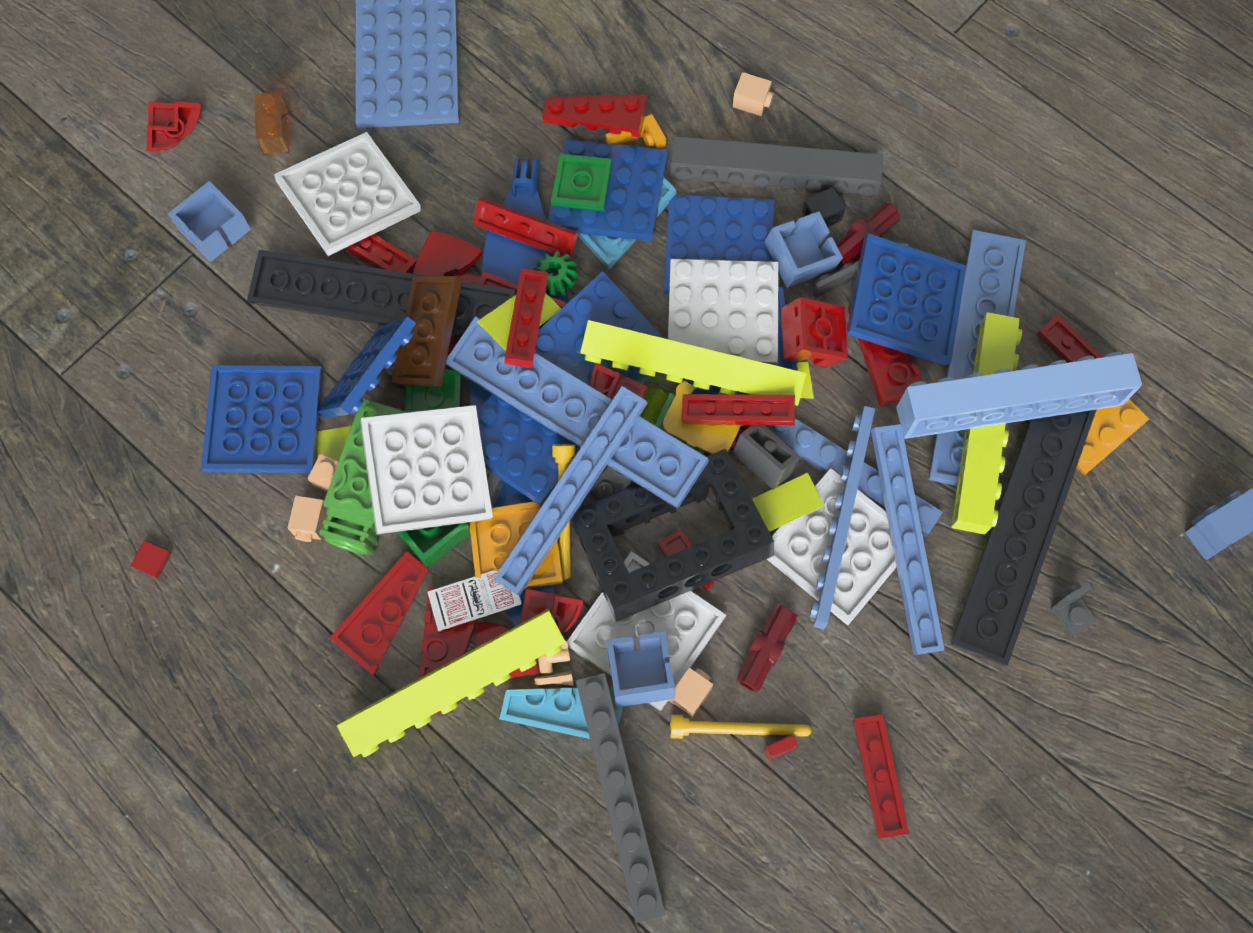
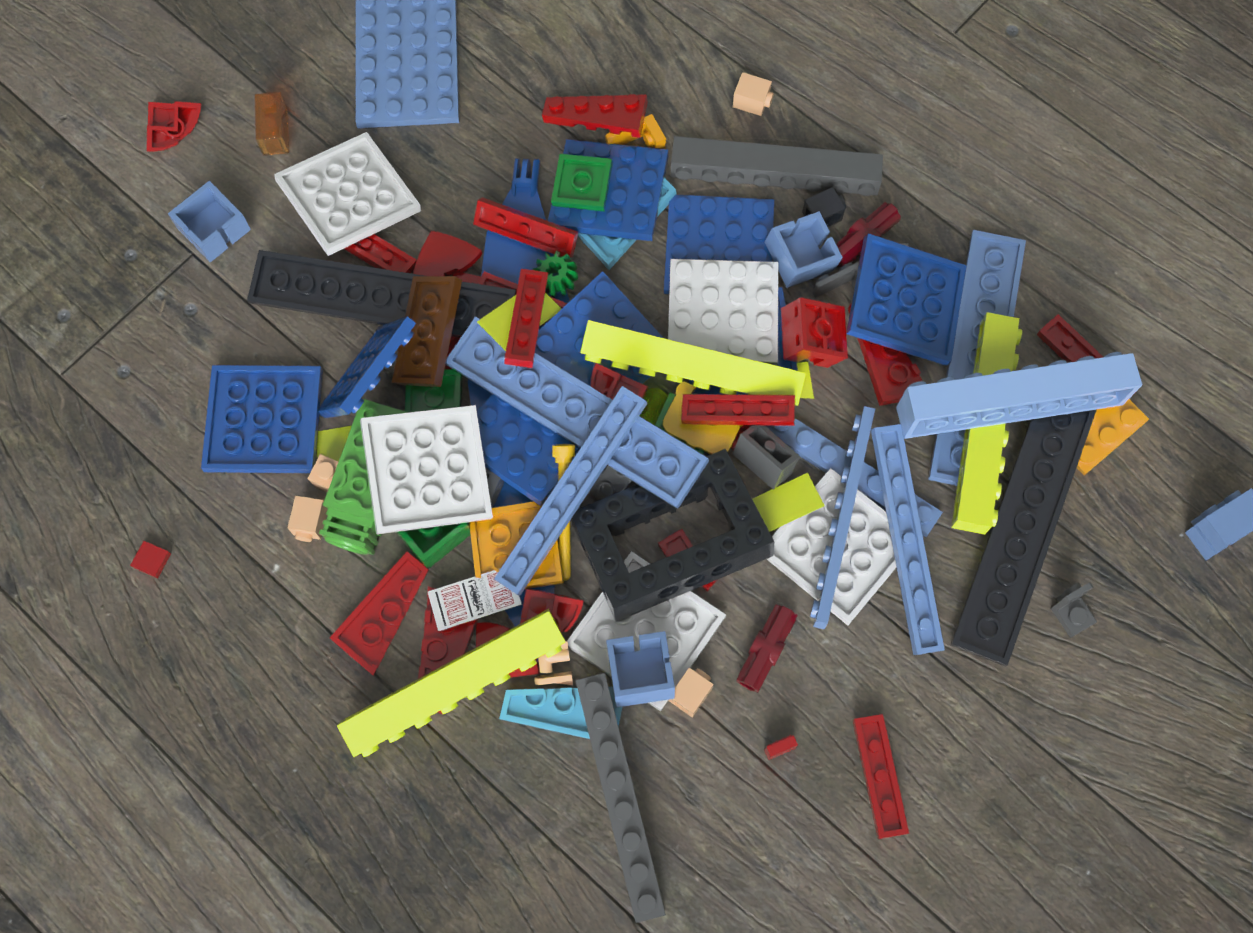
(682, 727): yellow piece -> none

